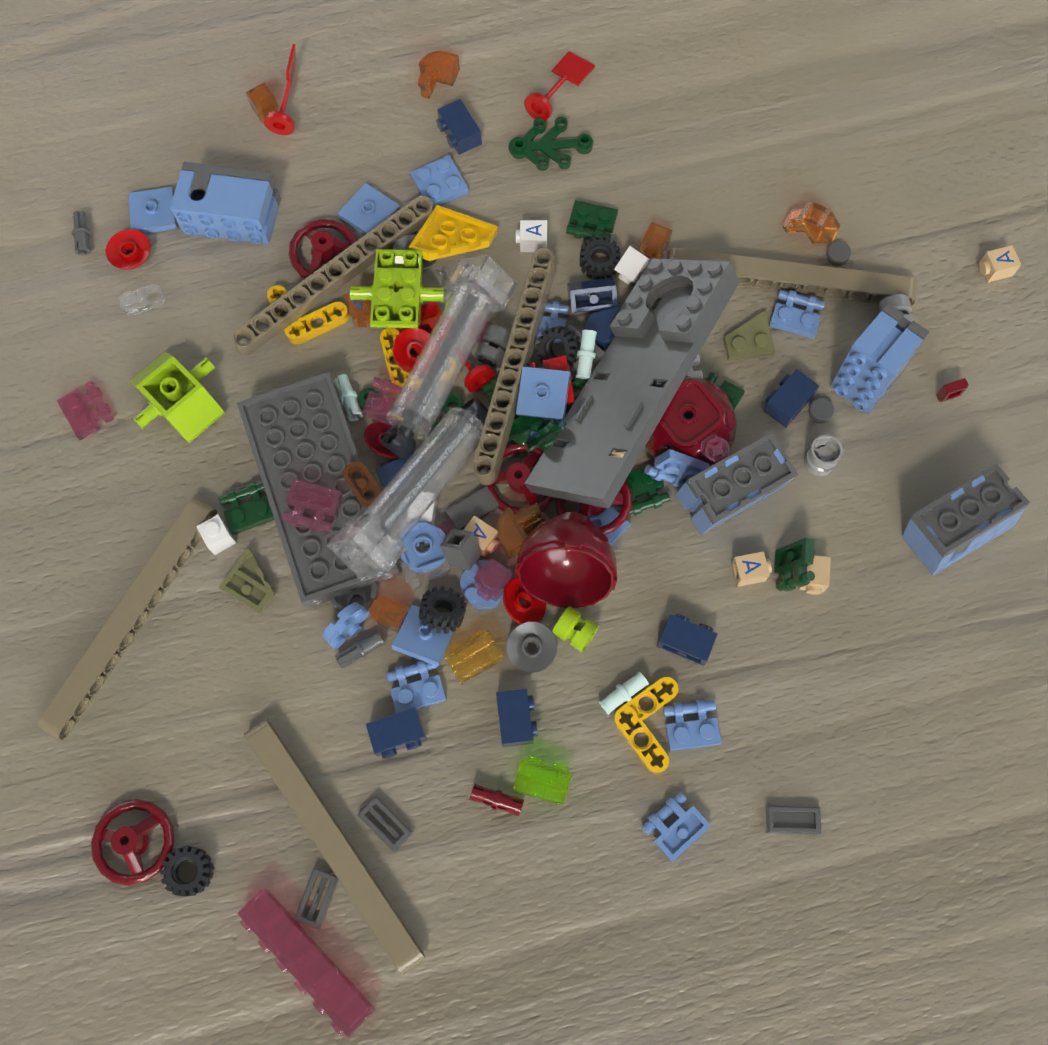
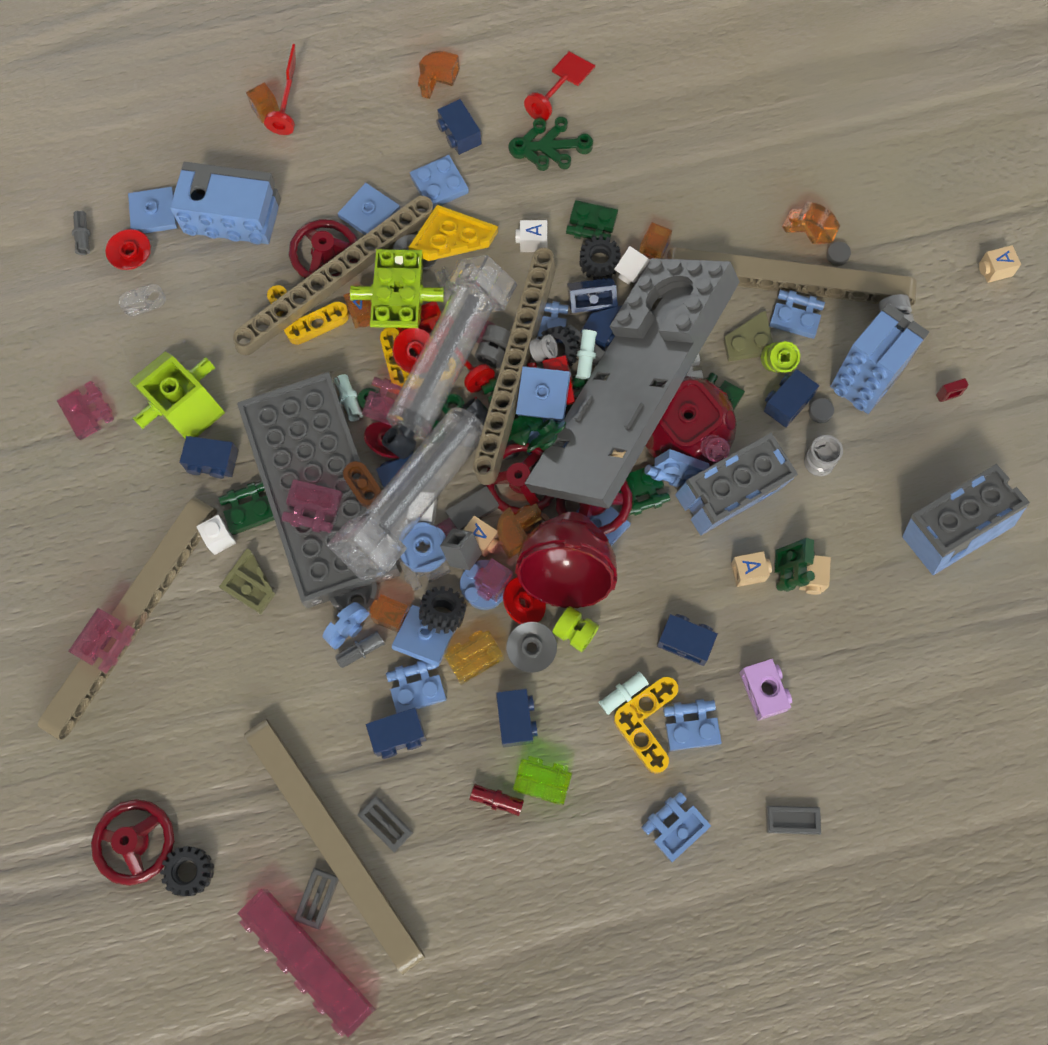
(96, 636): none -> clear pink plate
(209, 457): none -> dark blue brick
(543, 348): none -> light grey wheel
(763, 704): none -> lavender brick
(780, 357): none -> lime wheel

